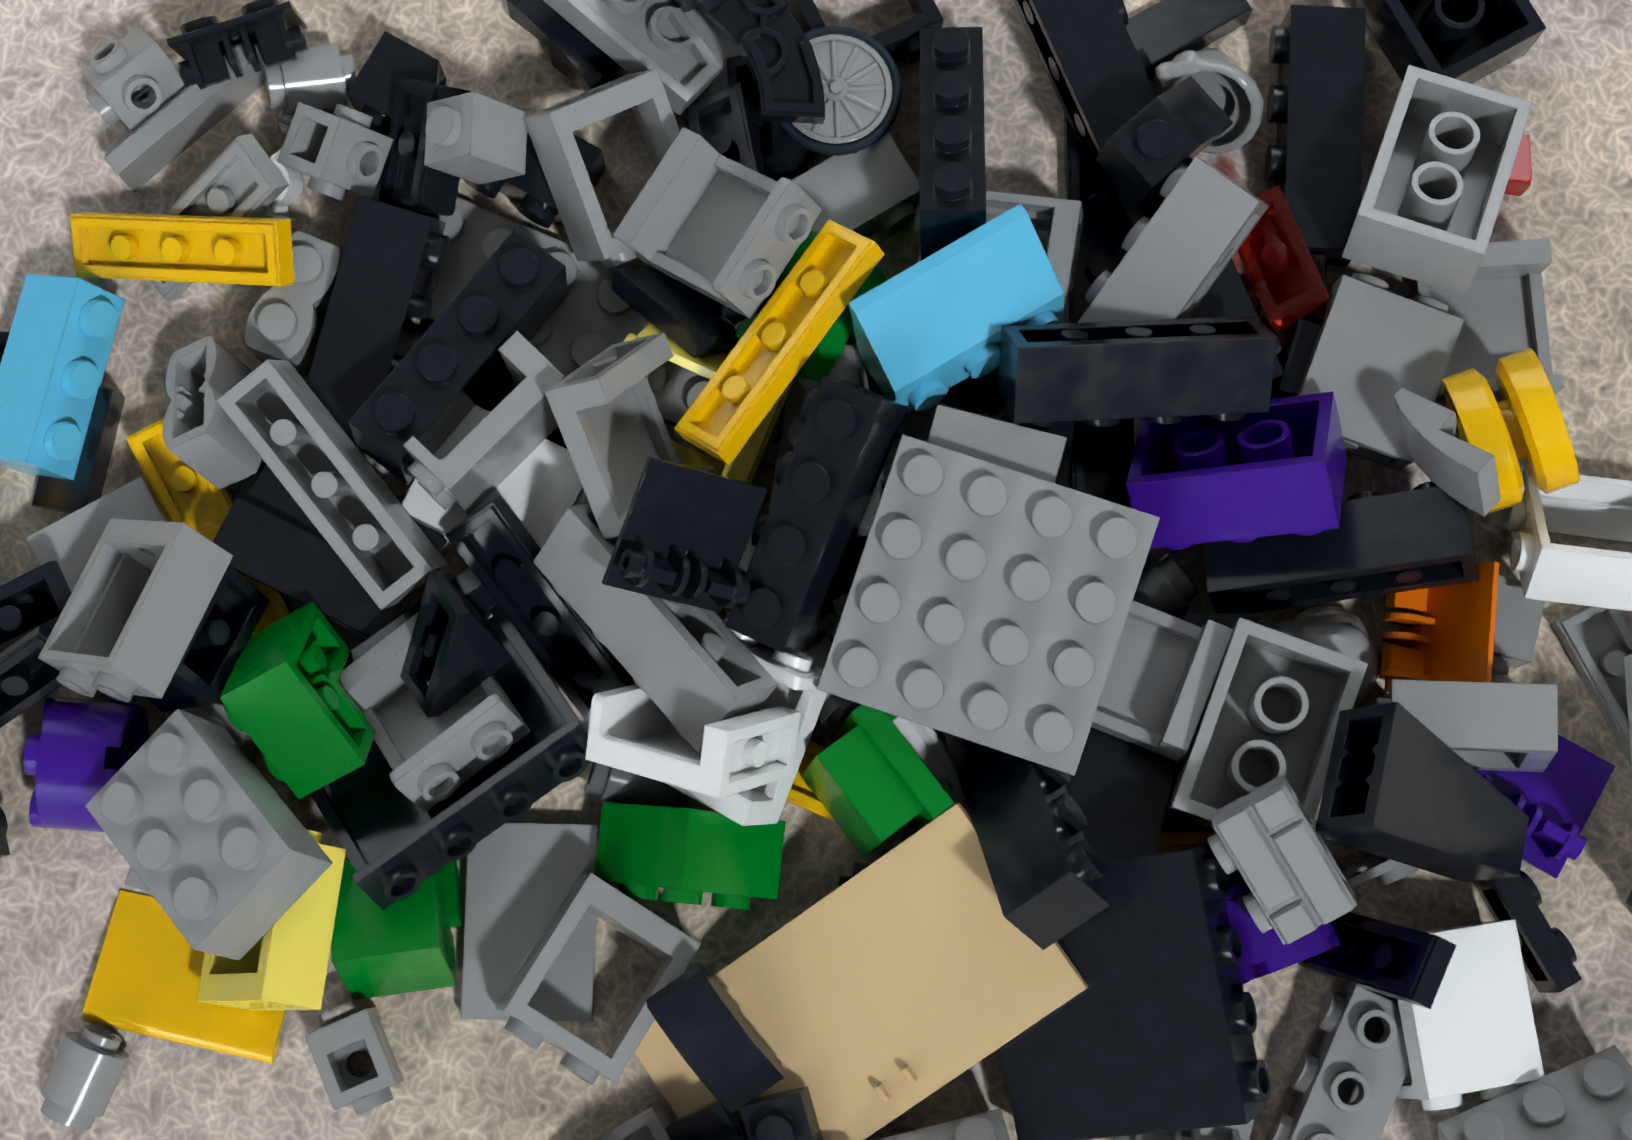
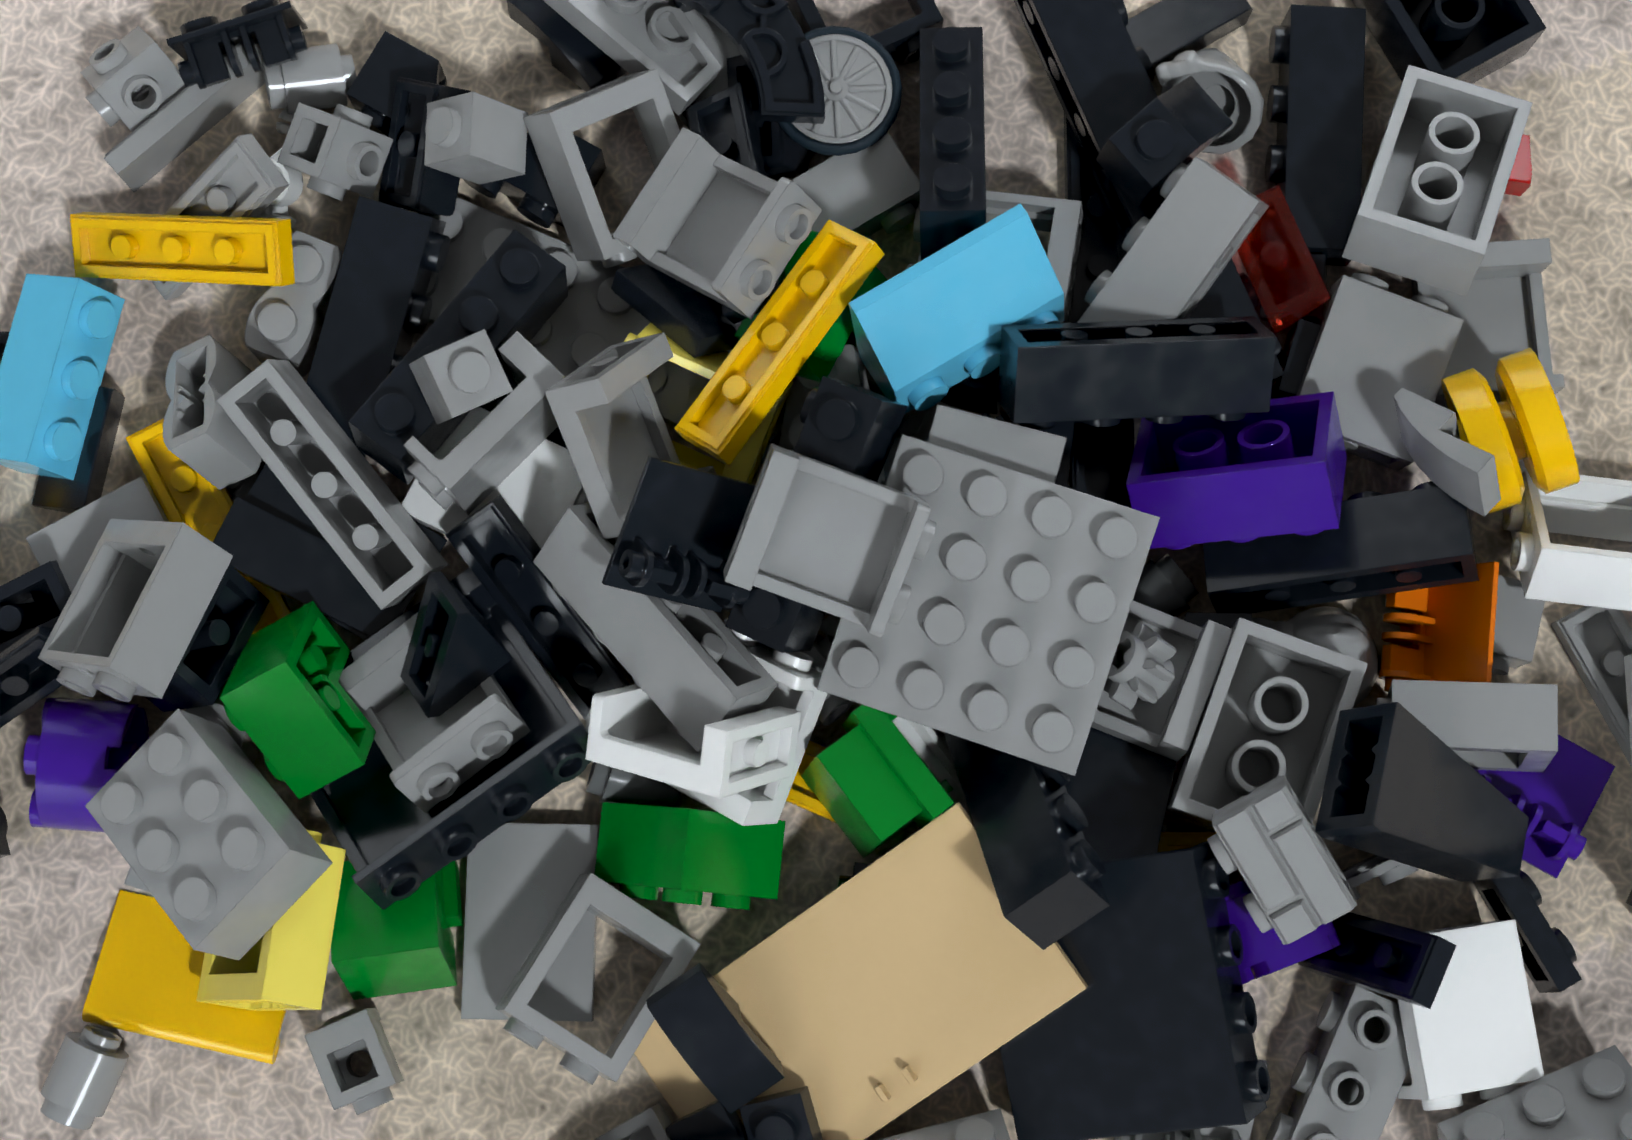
(460, 376): none -> light grey brick
(830, 540): none -> light grey panel
(1140, 667): none -> light grey gear

